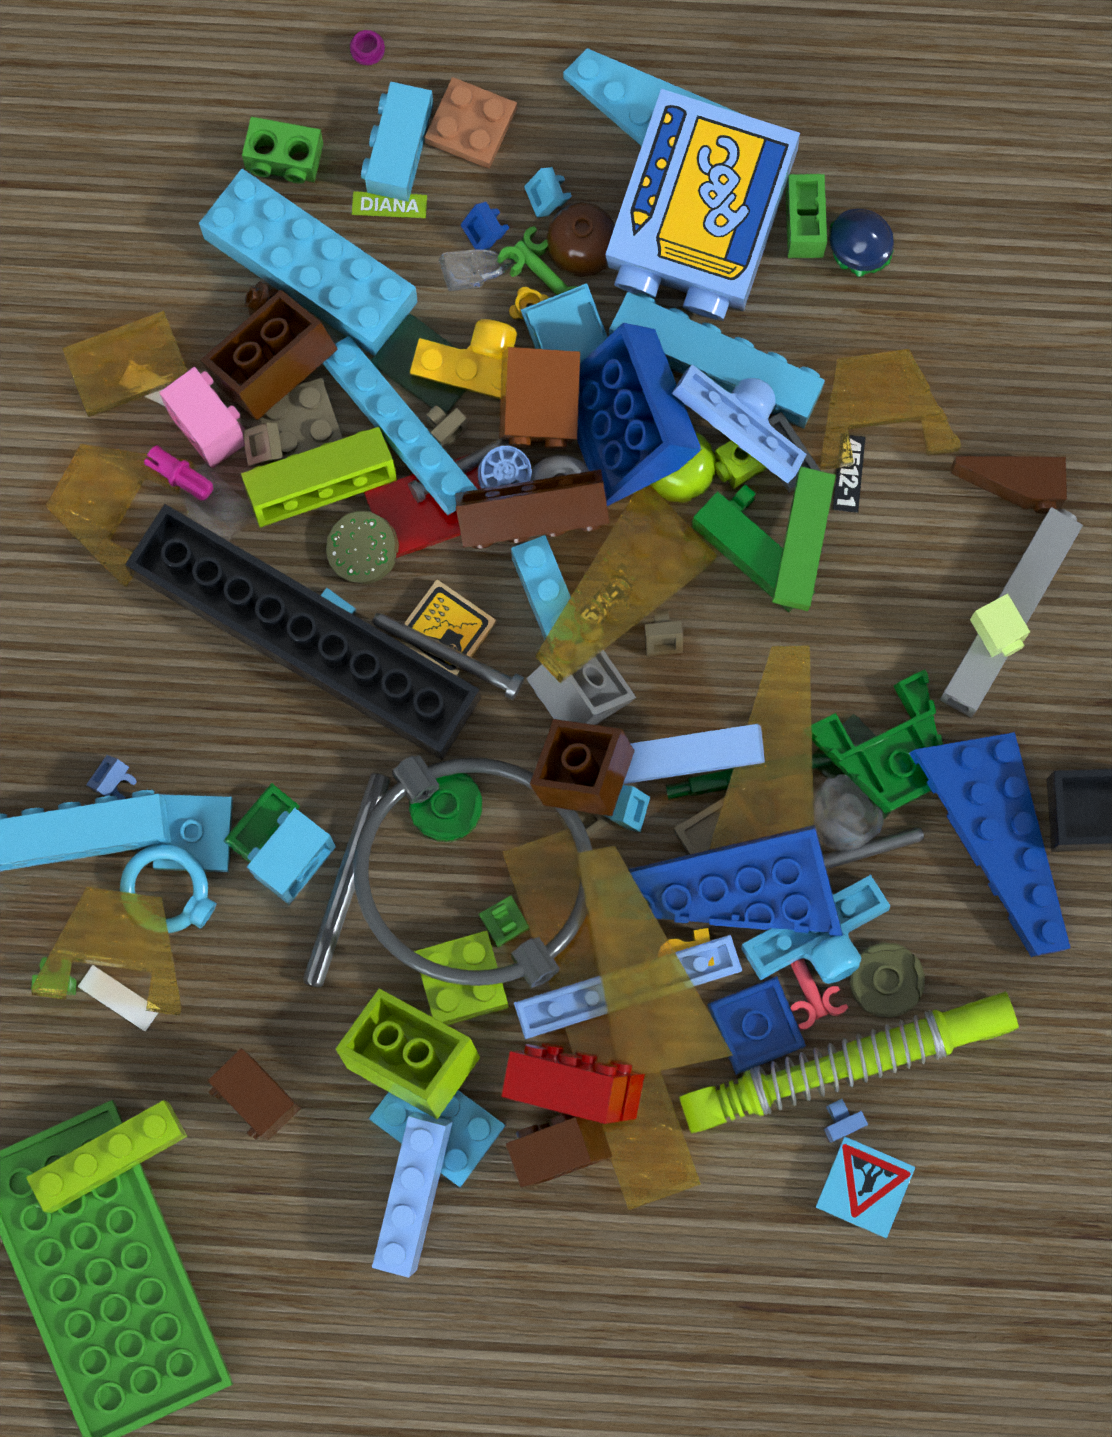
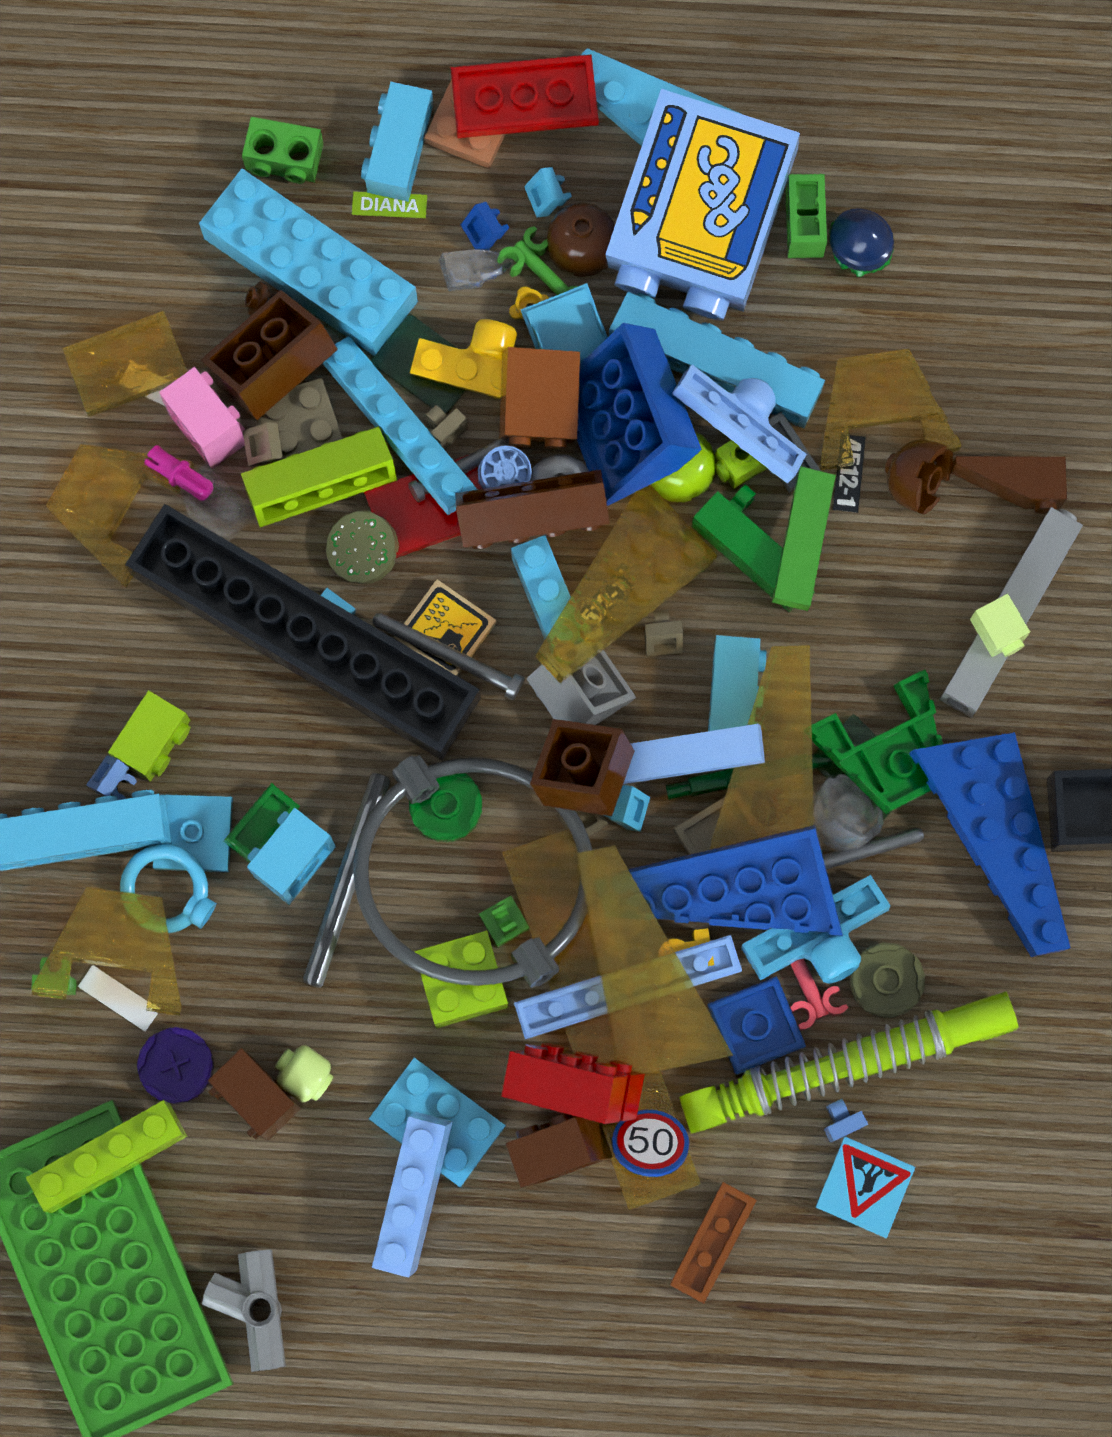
(151, 736): none -> lime brick
(175, 1065): none -> dark purple tile
(238, 1300): none -> light grey piece
(303, 1073): none -> yellowish green head
(367, 47): magenta plate -> none
(408, 1053): lime brick -> none
(524, 96): none -> red tile
(651, 1143): none -> piece
(713, 1242): none -> dark orange plate
(734, 680): none -> medium azure brick
(917, 474): none -> reddish brown cylinder

